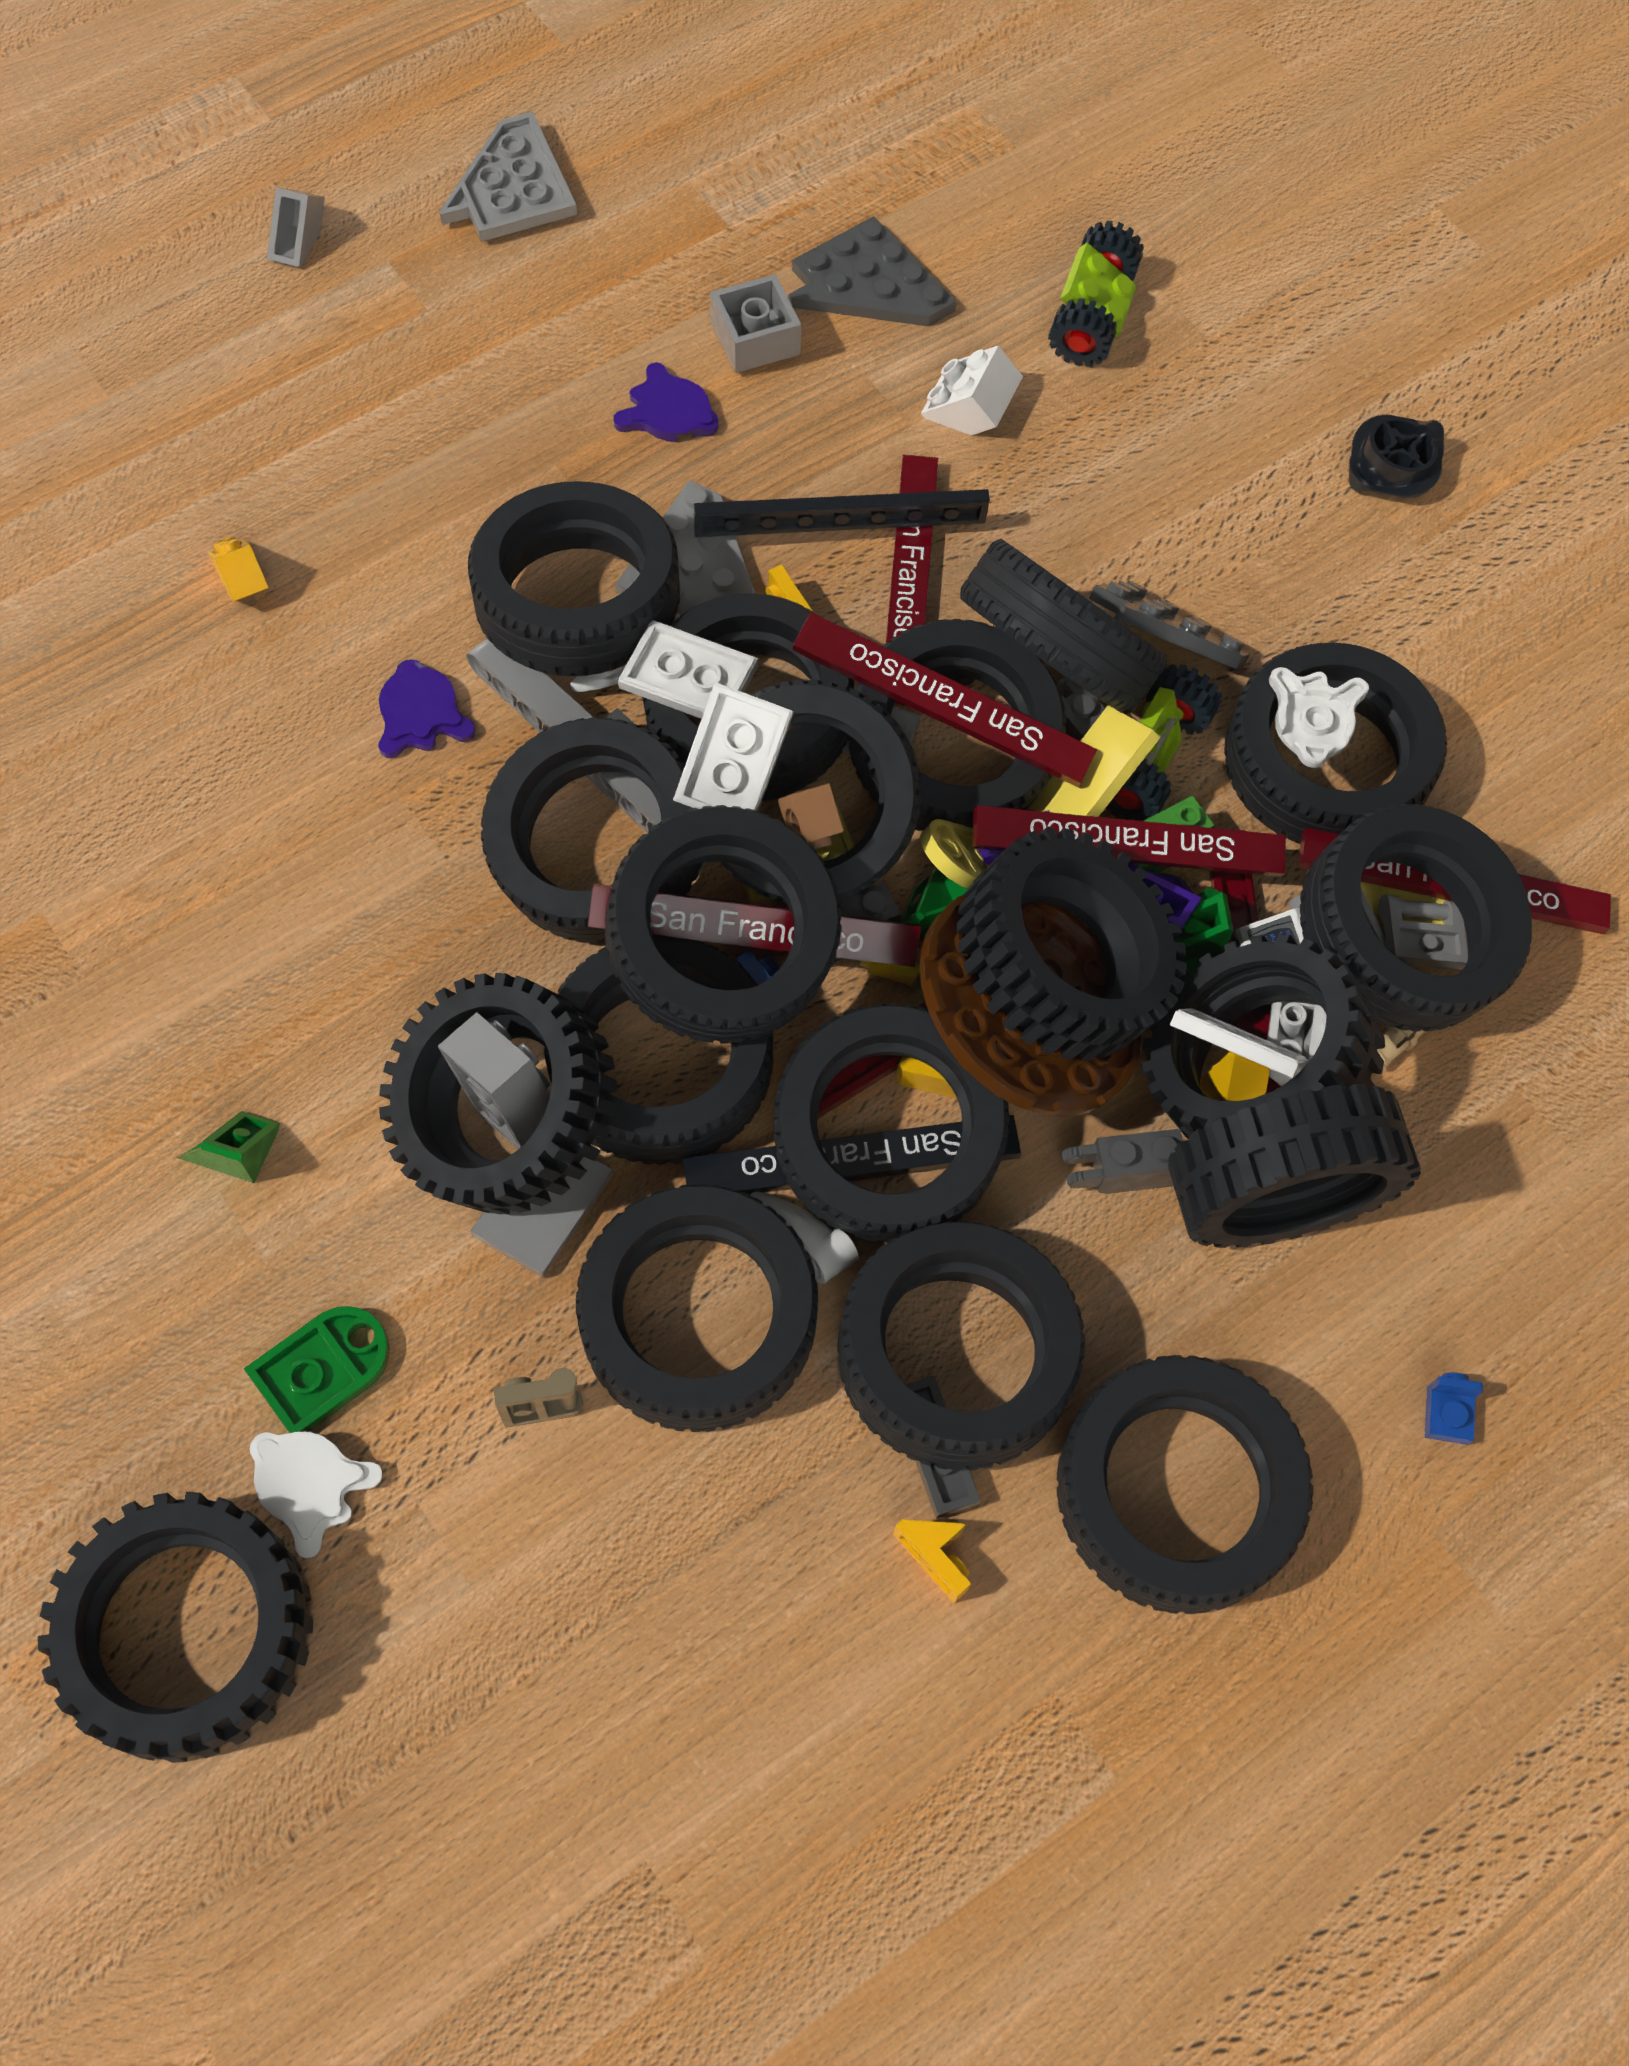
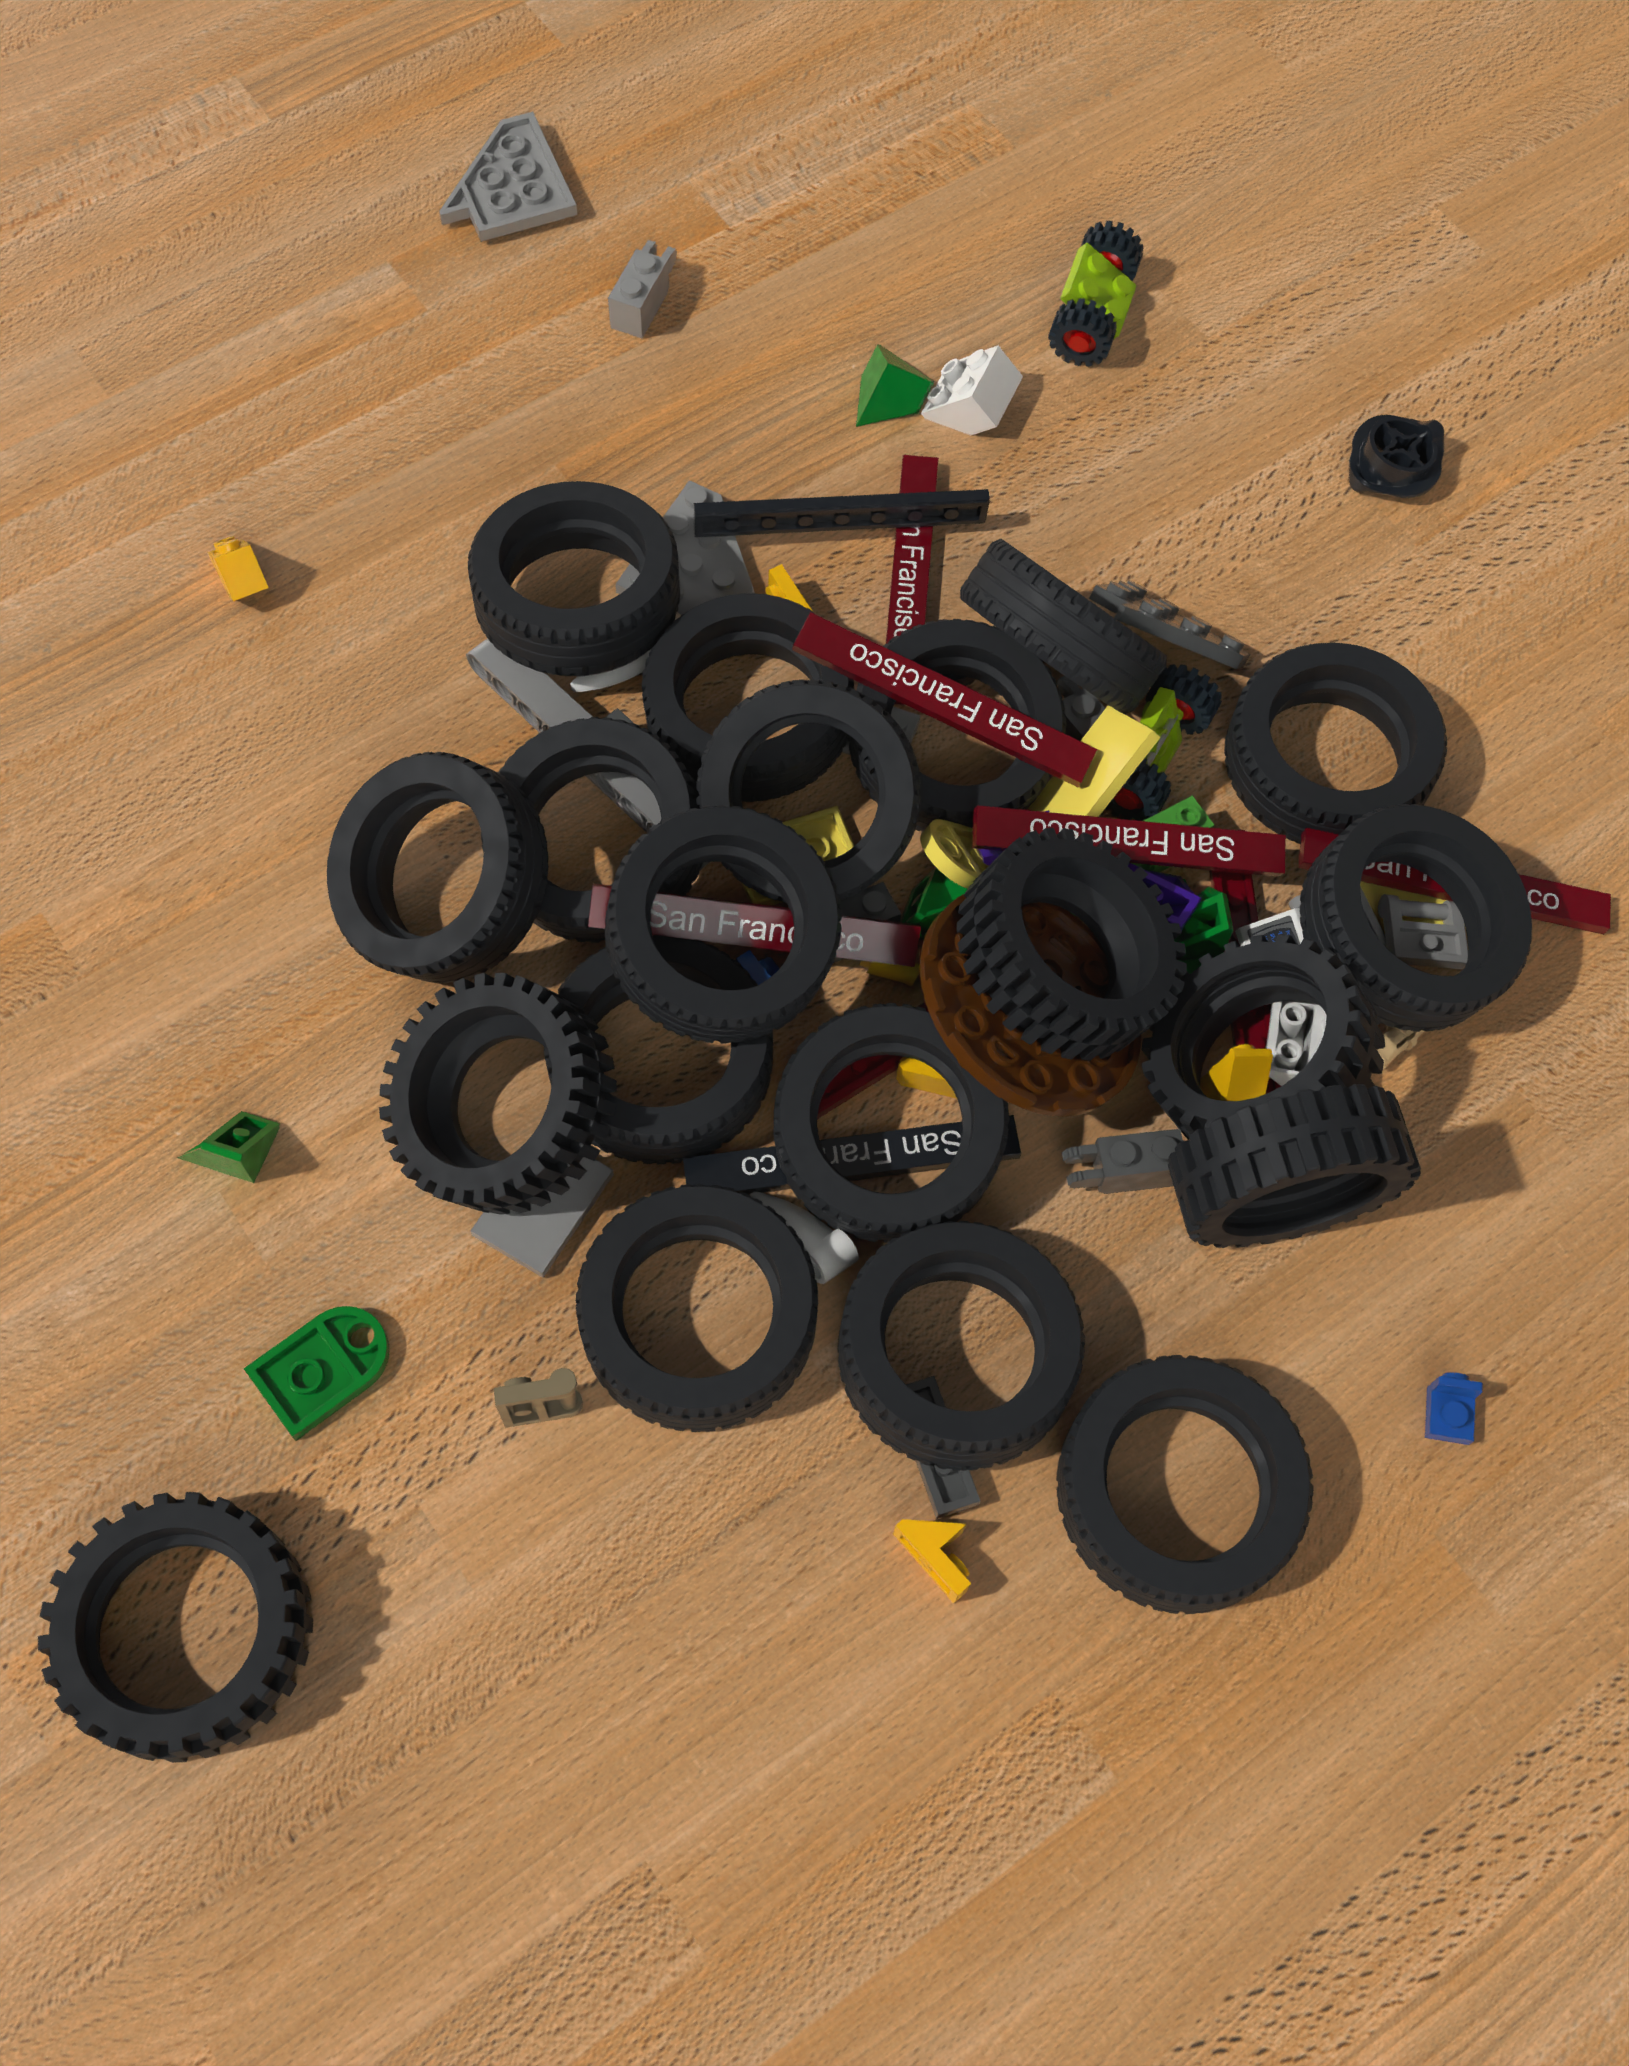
(294, 226): light grey slope -> none
(305, 1483): white tile -> none
(367, 850): none -> black tyre
(417, 708): dark purple tile -> none
(498, 1077): light grey brick -> none
(640, 290): none -> light grey hinge
(667, 407): dark purple tile -> none
(682, 669): white tile -> none
(733, 751): white tile -> none
(755, 323): light grey brick -> none
(812, 815): medium nougat brick -> none
(869, 277): dark grey wing -> none
(890, 388): none -> green slope
(1239, 1041): white tile -> none
(1313, 716): white tile -> none

